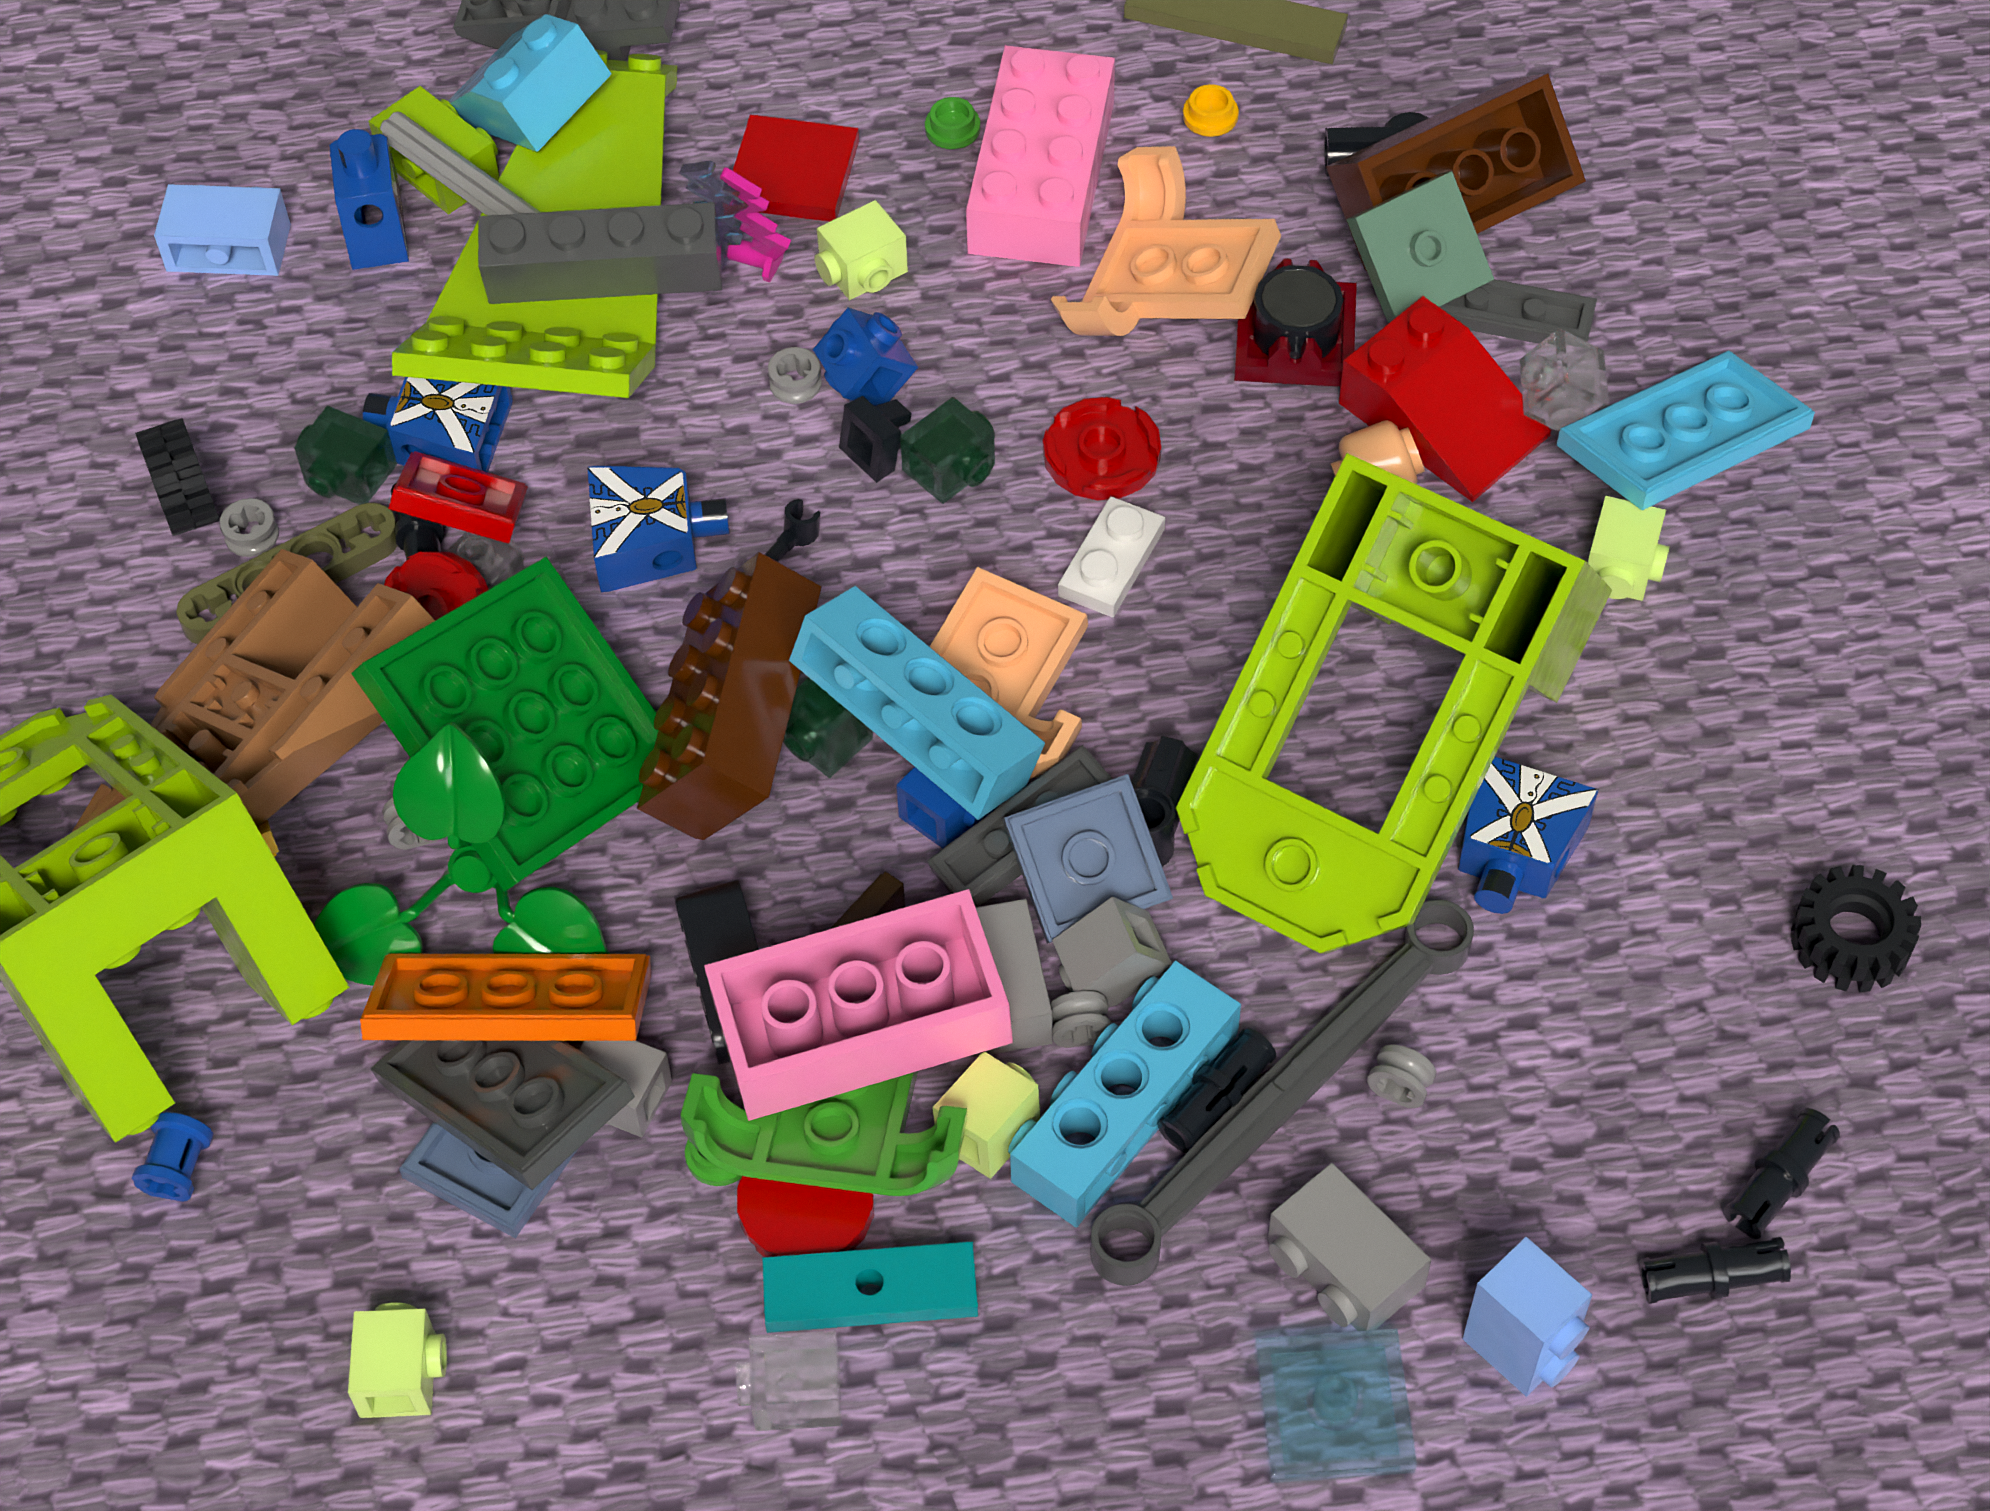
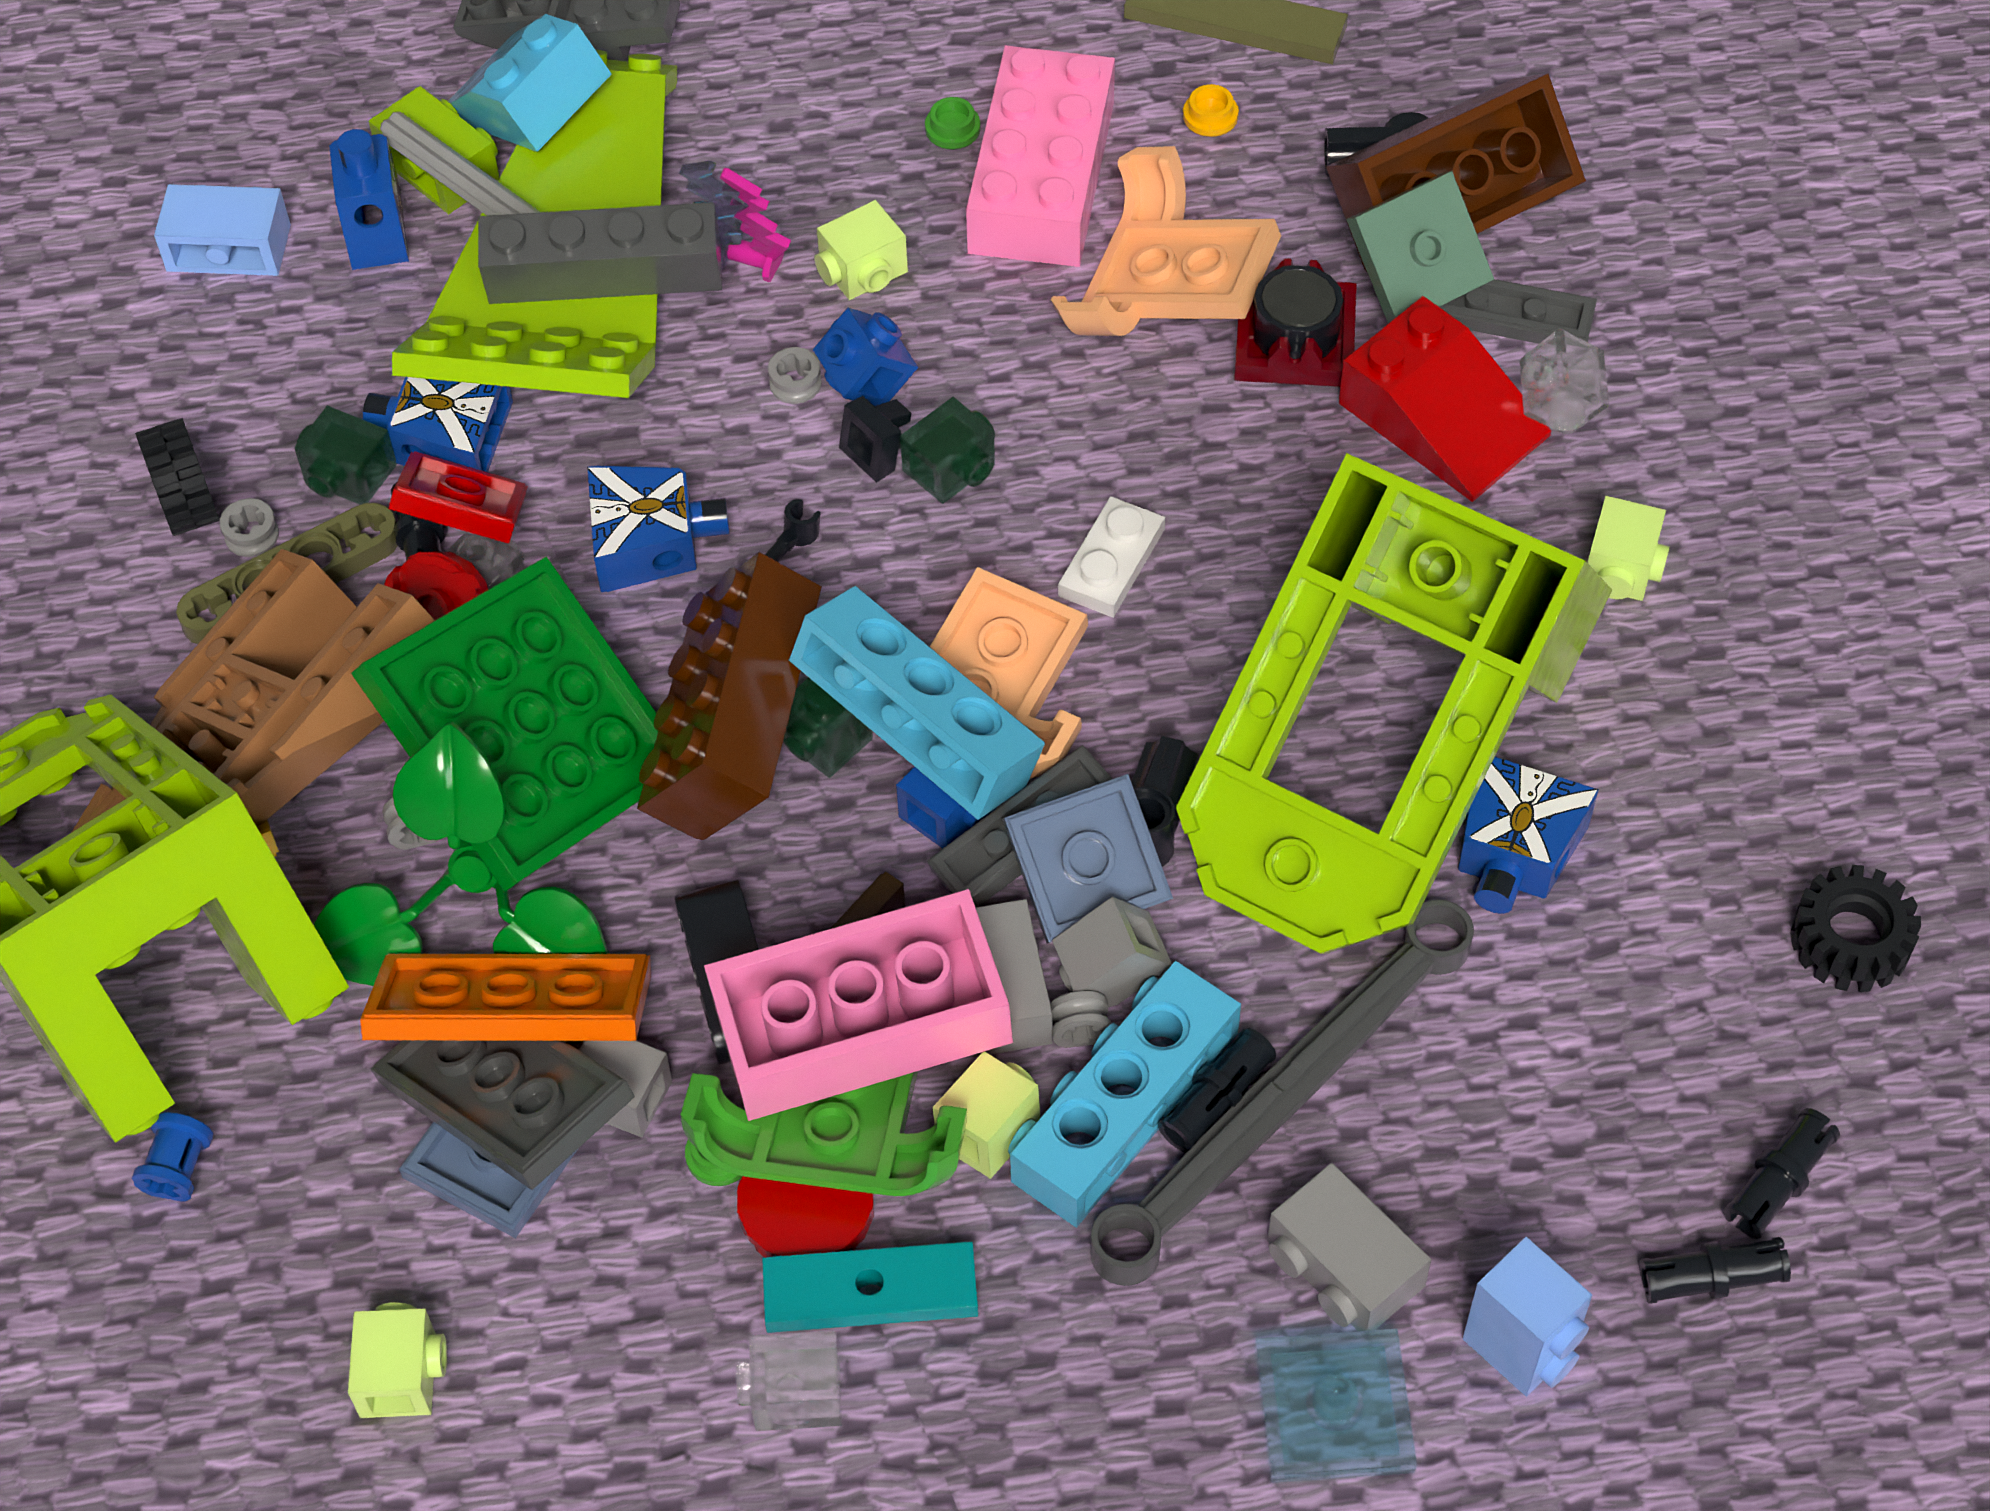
(798, 165): red tile -> none
(1102, 465): red tile -> none
(1385, 448): light nougat head -> none
(1401, 1076): light grey bush -> none
(1685, 429): medium azure tile -> none

